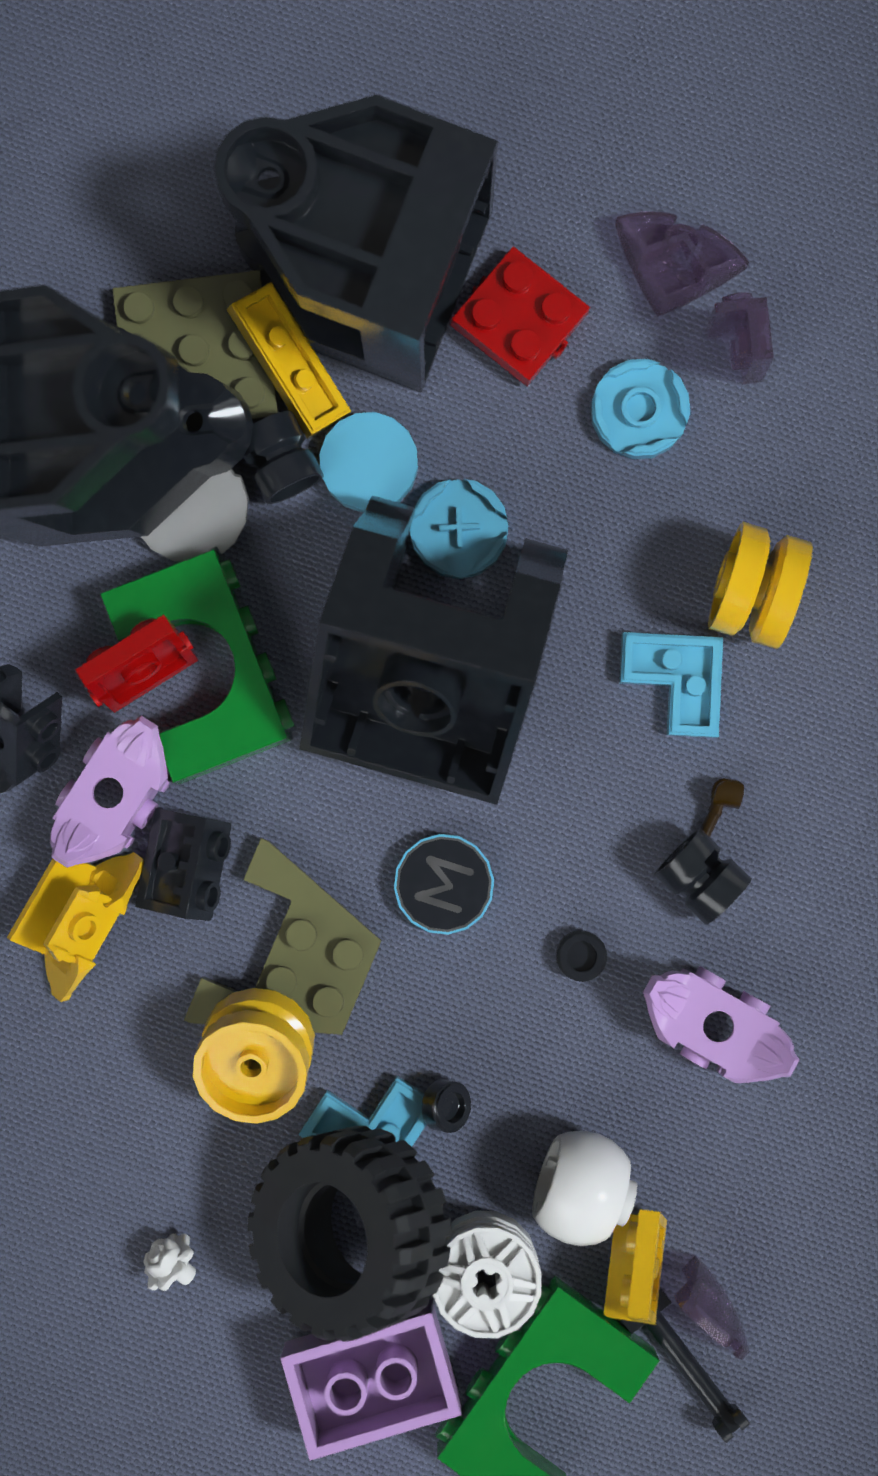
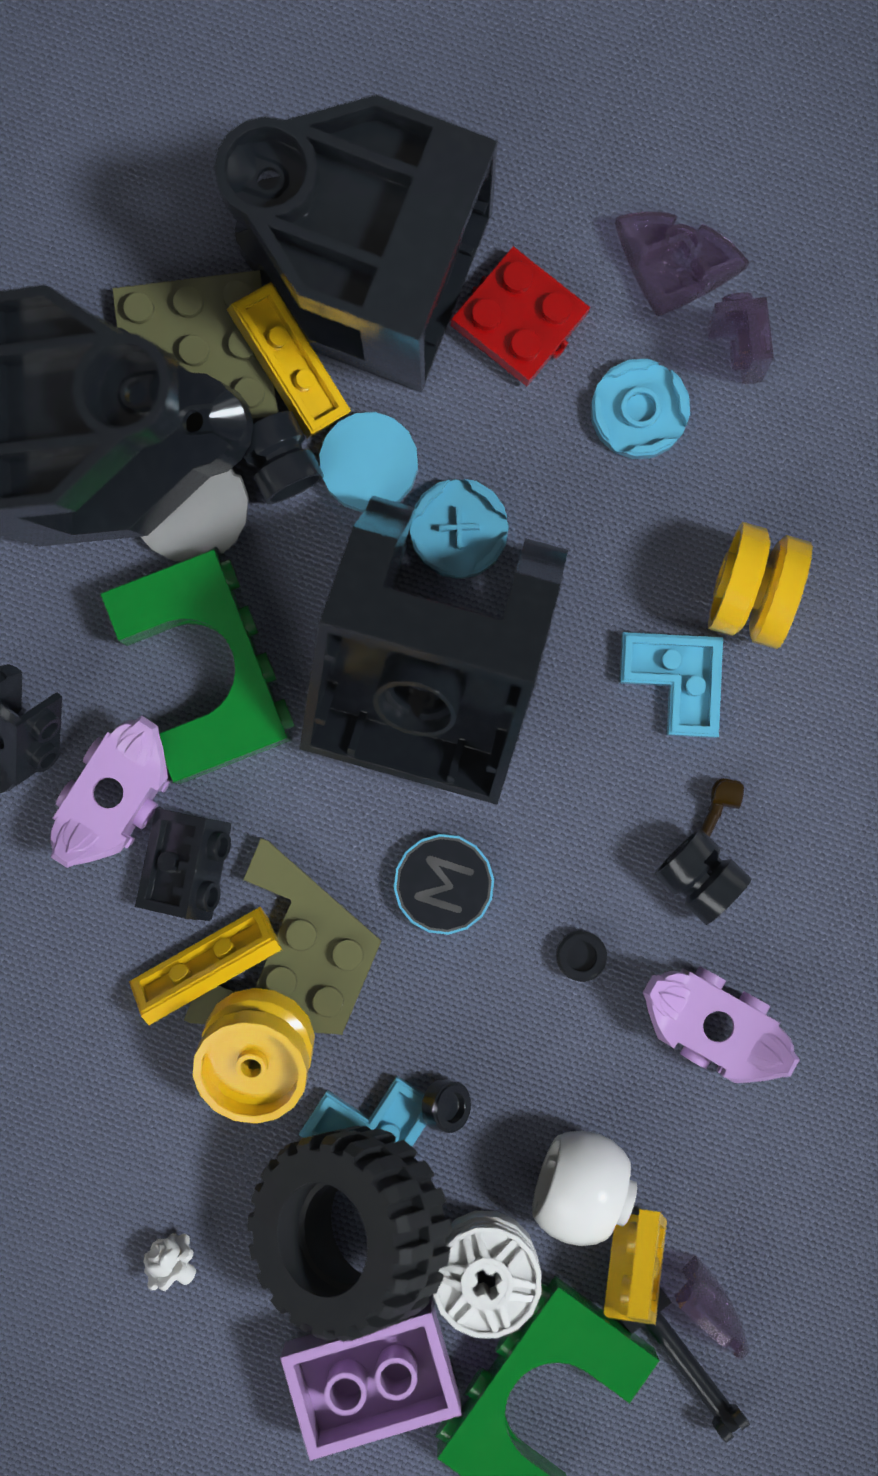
(73, 916): yellow piece -> none
(136, 664): red plate -> none
(204, 966): none -> yellow tile

